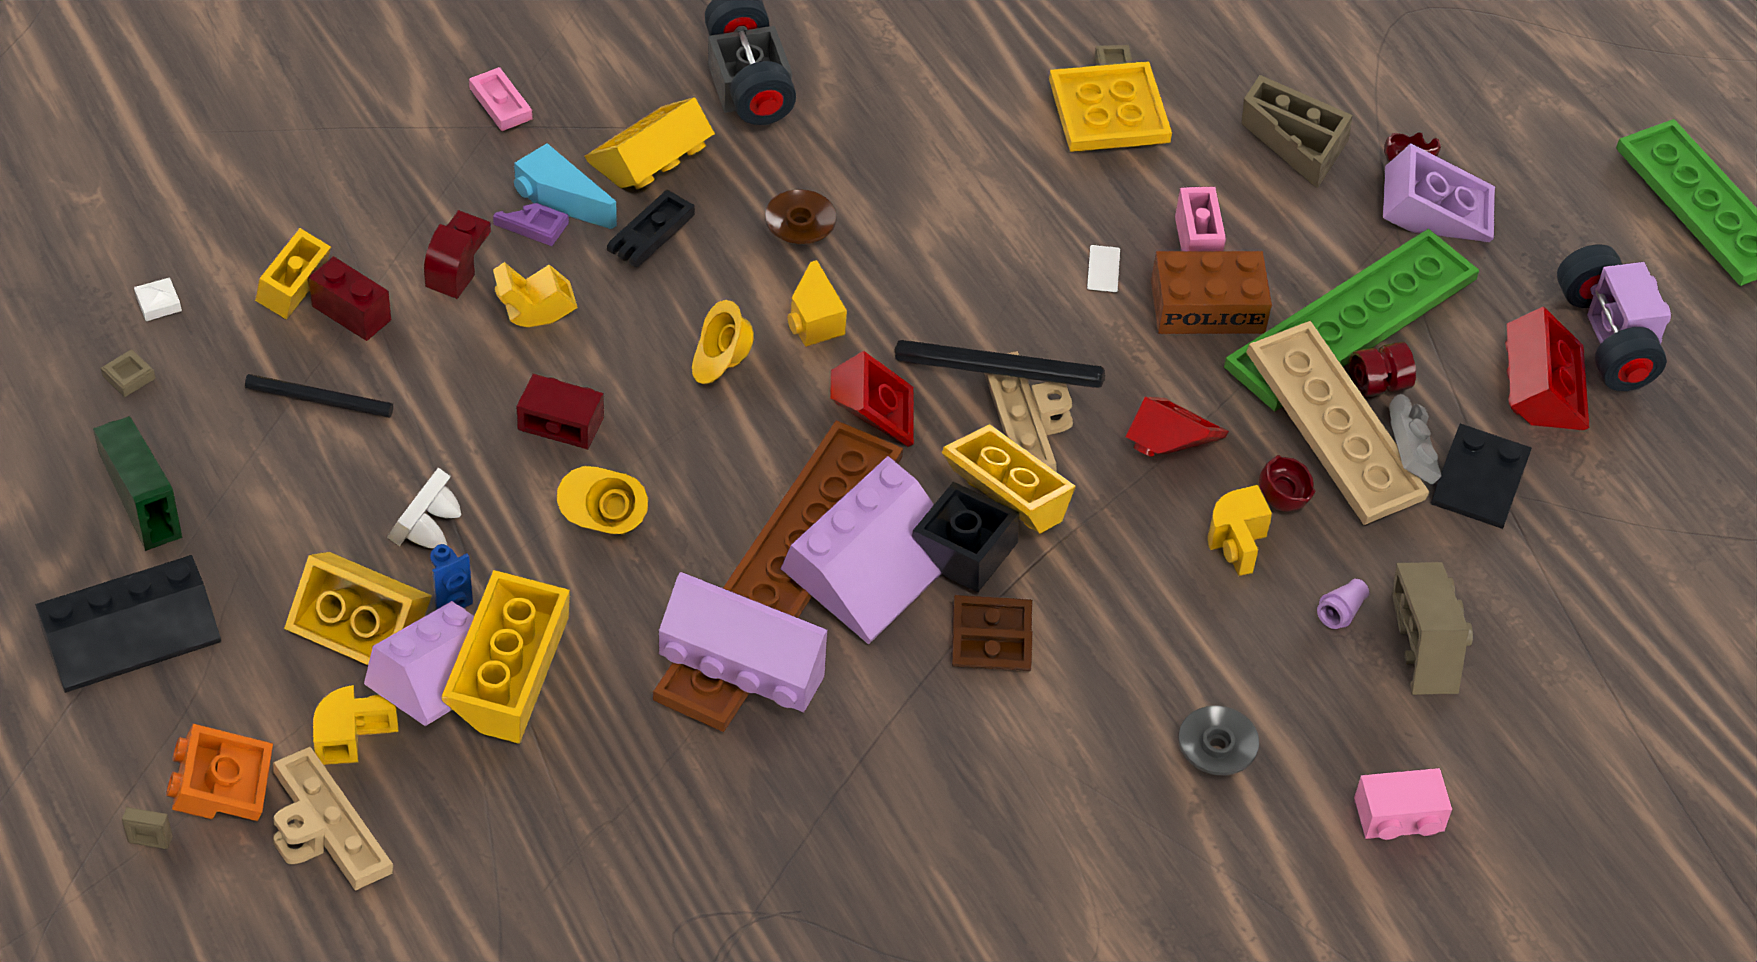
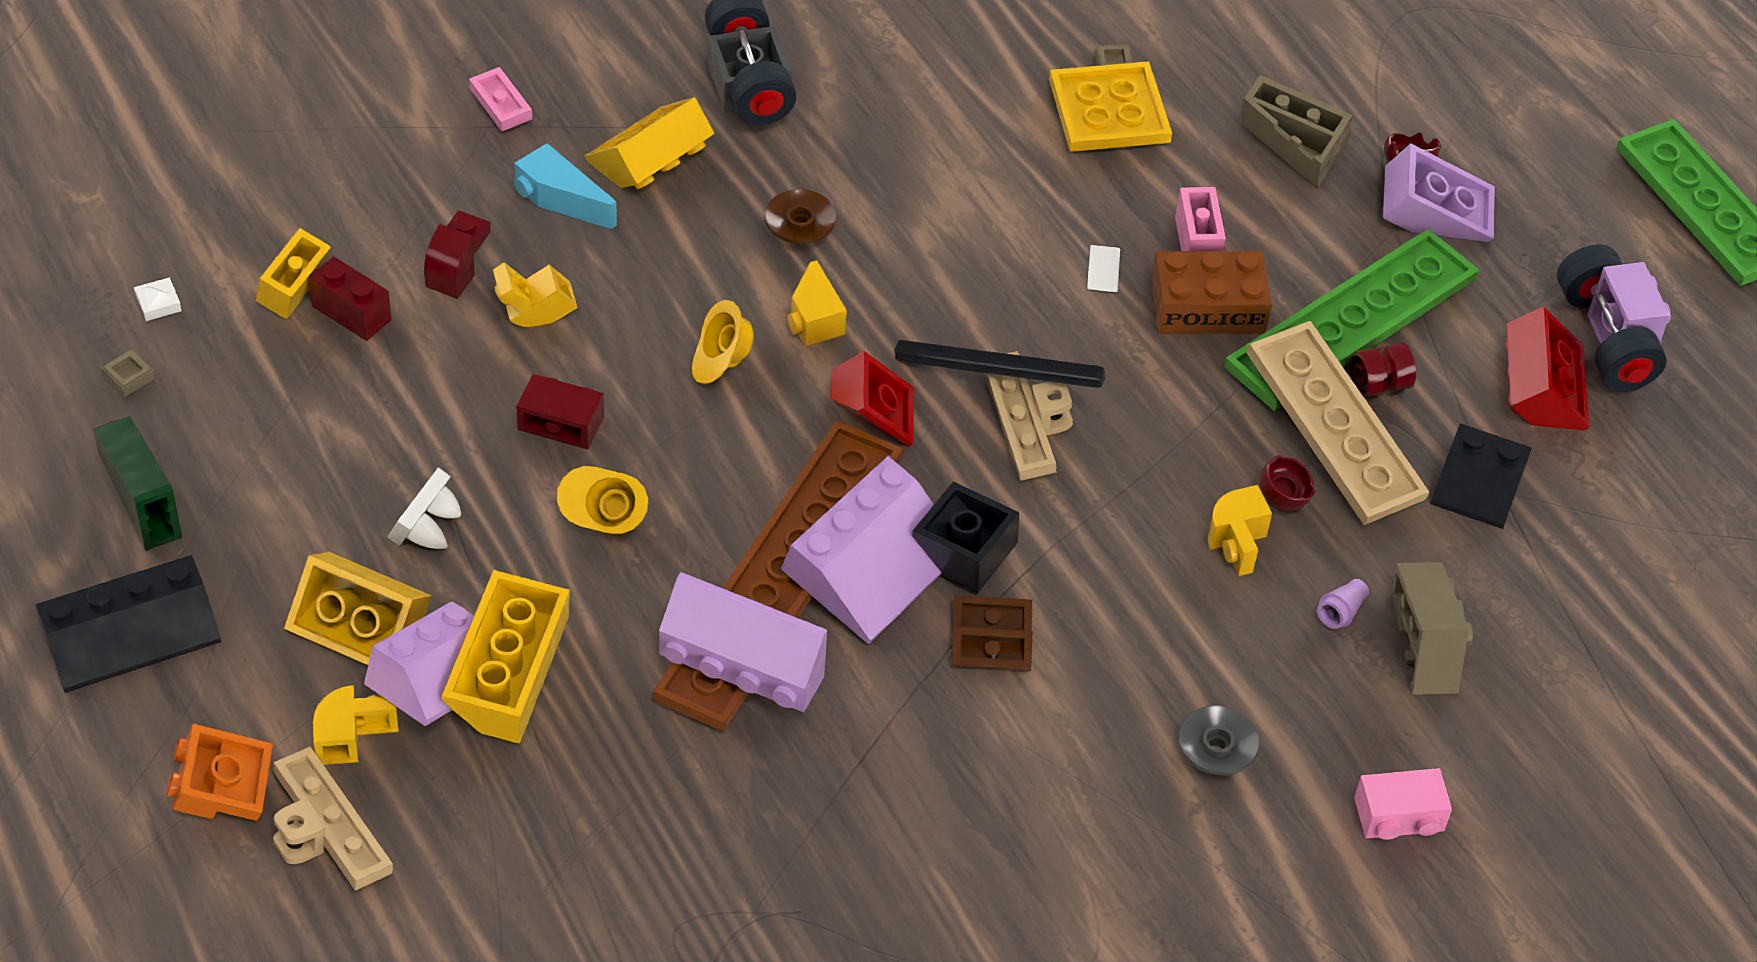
(147, 828): dark tan tile -> none
(319, 395): black bar -> none
(451, 577): blue hinge -> none
(534, 222): medium lavender tile -> none
(651, 228): black hinge -> none
(1011, 477): yellow slope -> none
(1168, 428): red slope -> none
(1414, 439): light grey hinge -> none

